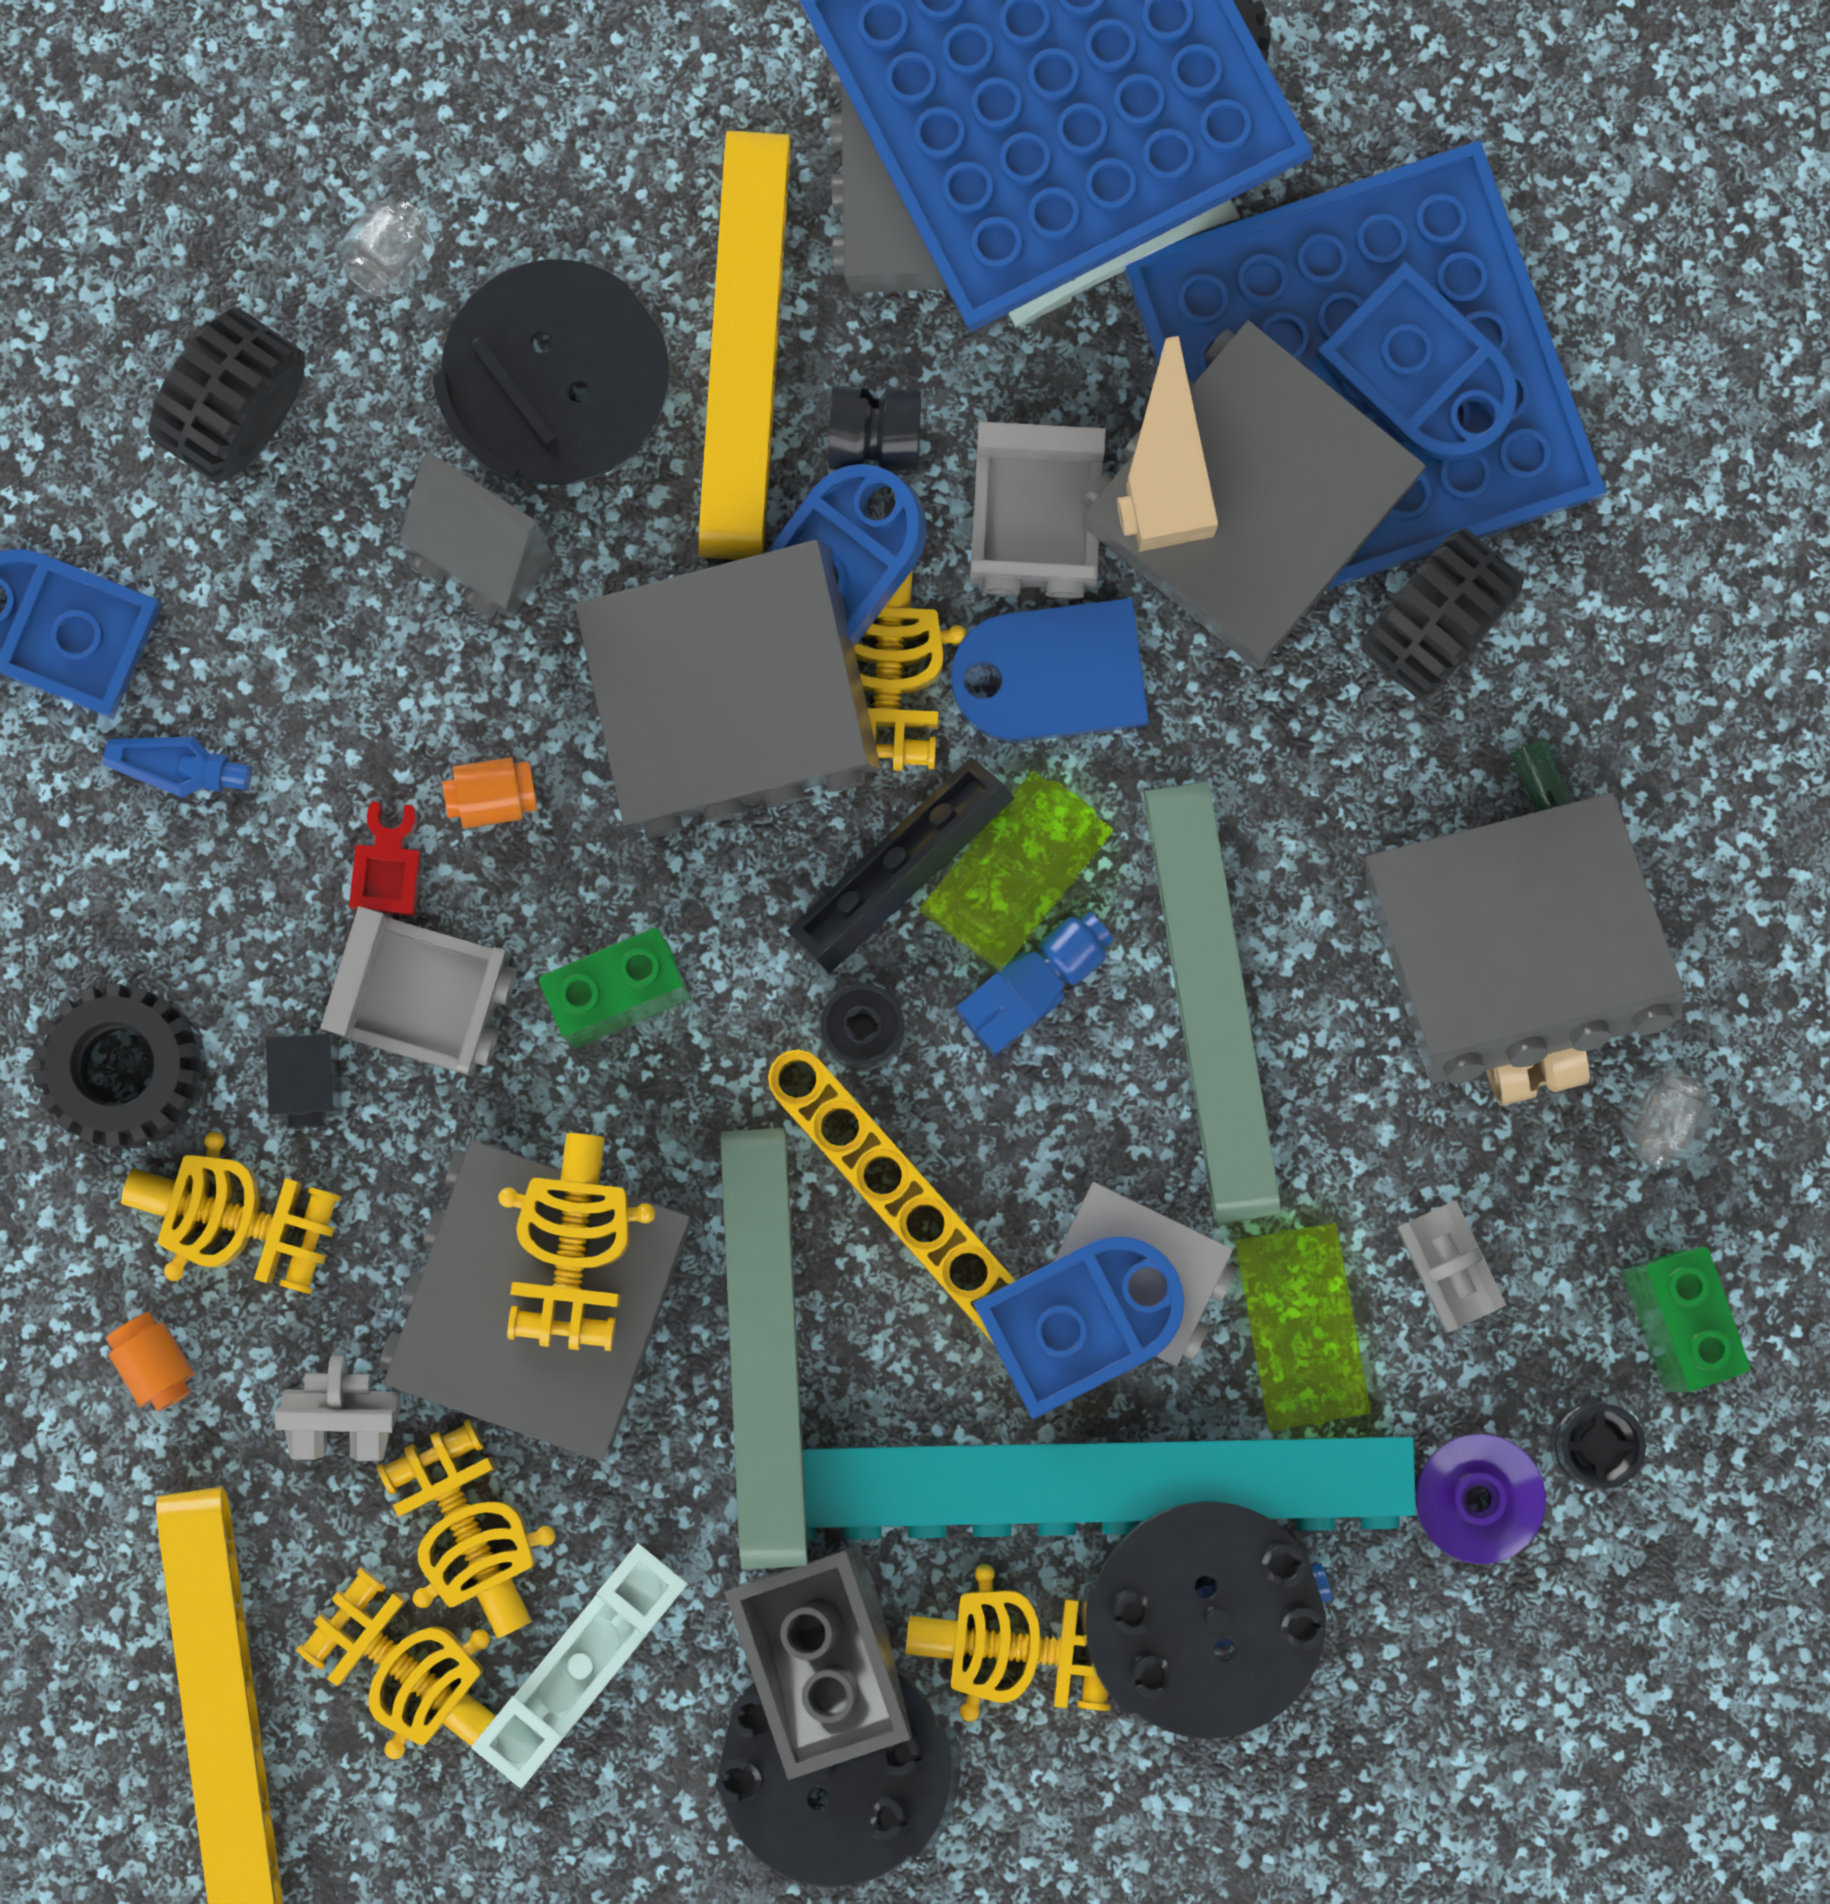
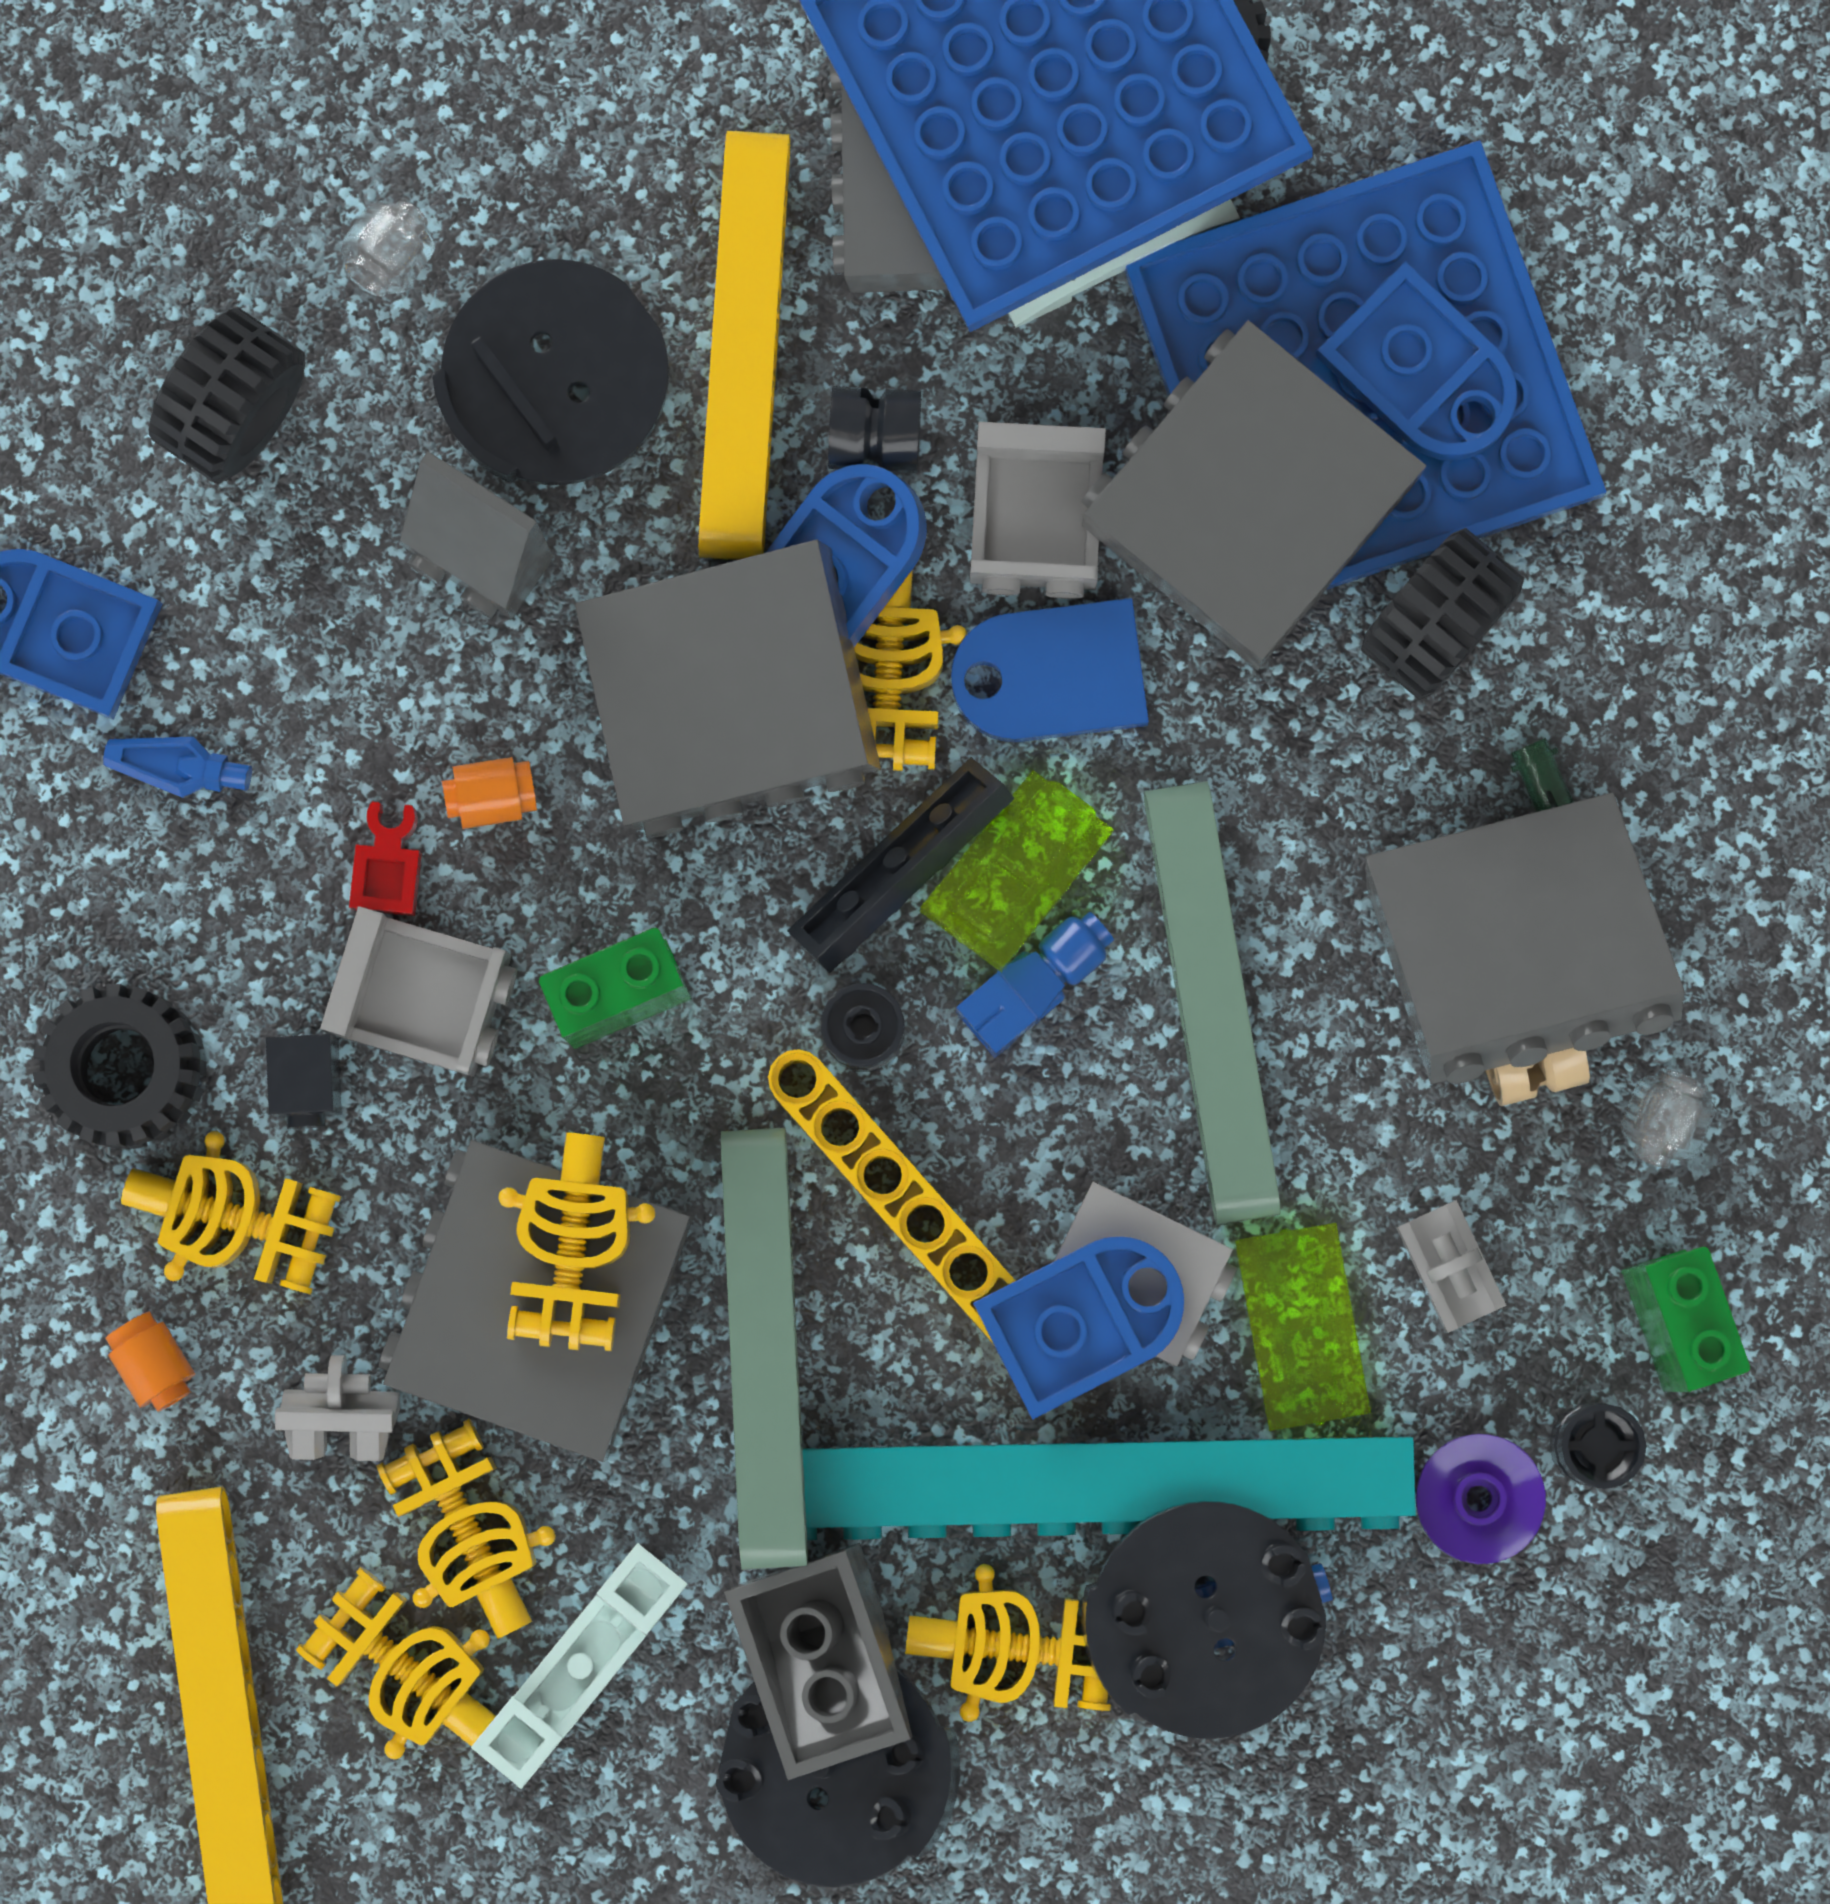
(1168, 478): tan slope -> none

